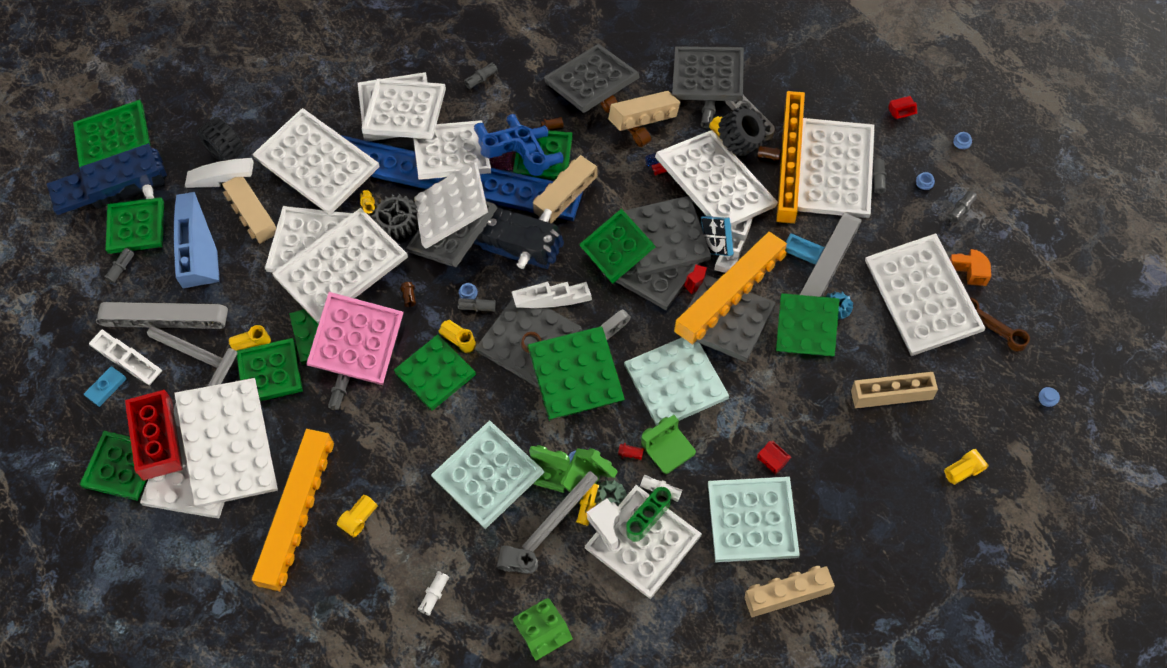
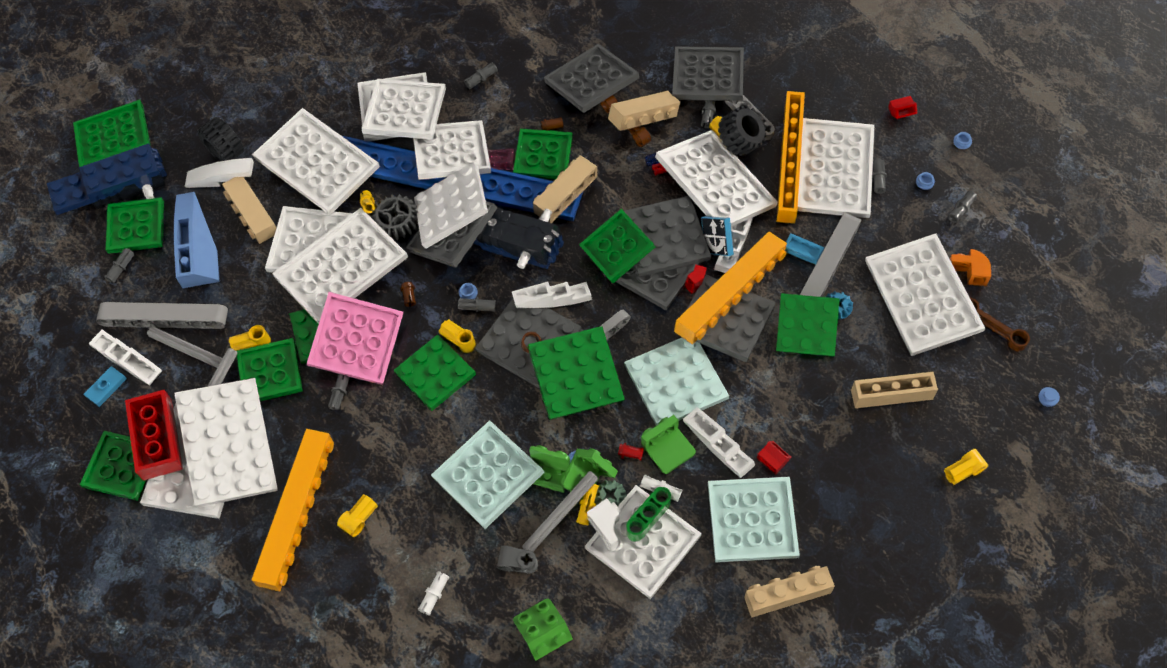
(518, 139): blue pin -> none
(718, 442): none -> white slope
(771, 153): reddish brown pin -> none

